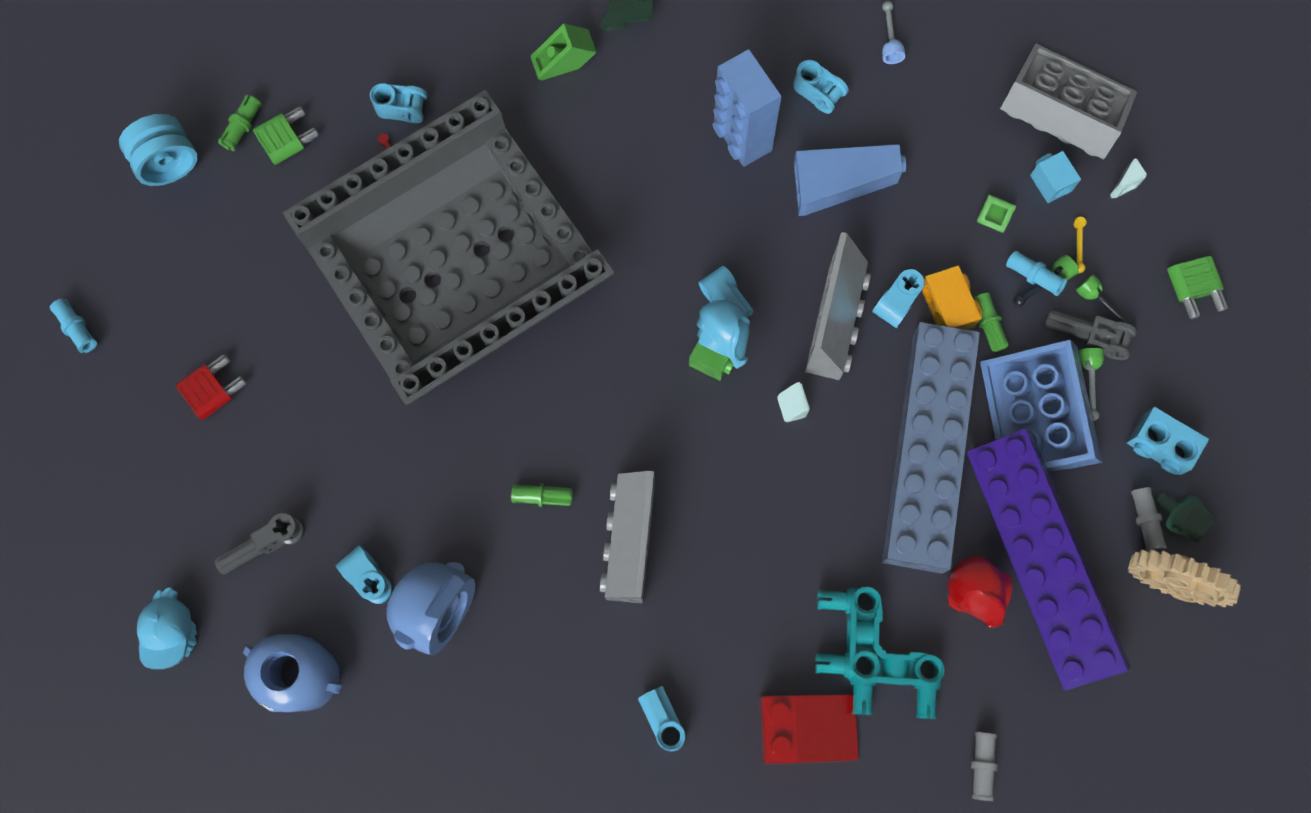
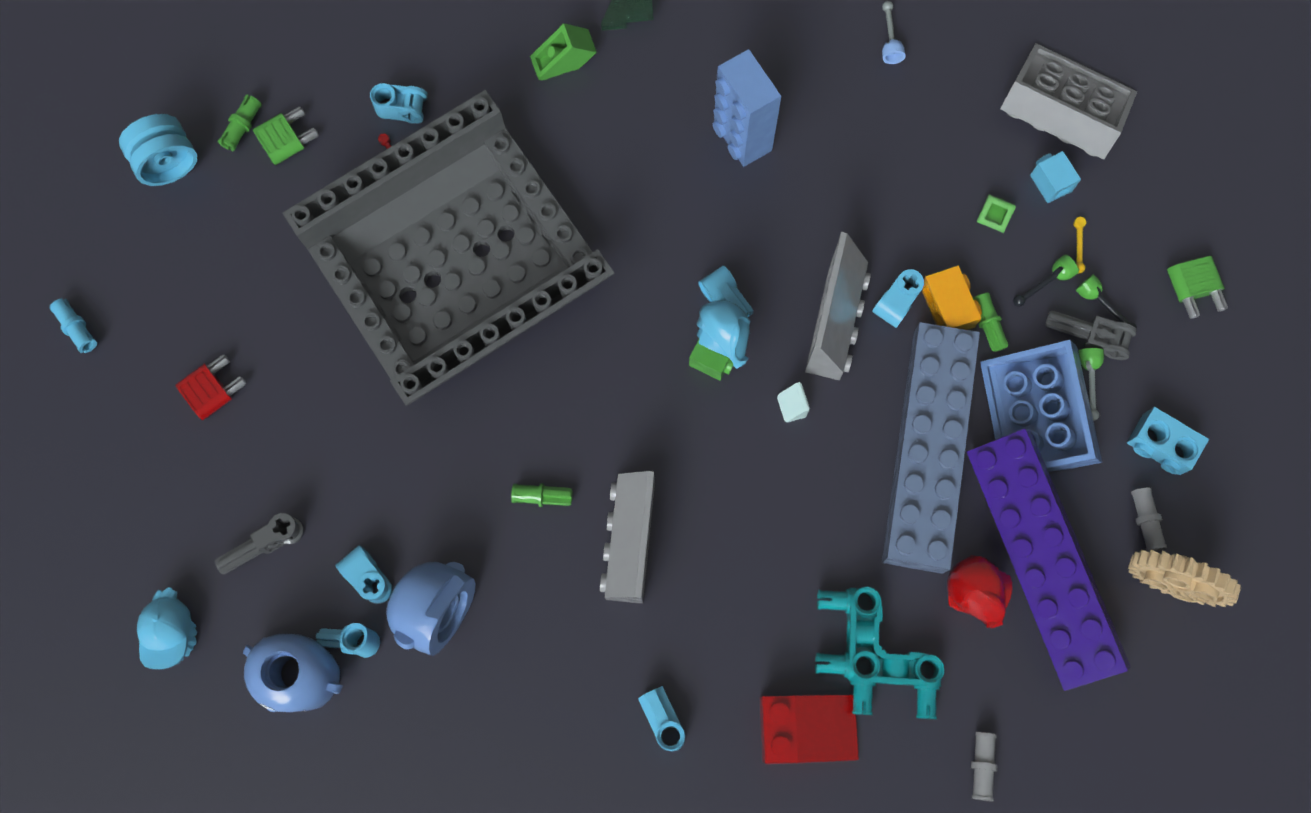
(348, 638): none -> medium azure axle
(822, 86): medium azure piece -> none
(843, 174): medium blue slope -> none
(1036, 273): medium azure pin -> none
(1130, 179): light aqua slope -> none
(1187, 516): clear green piece -> none

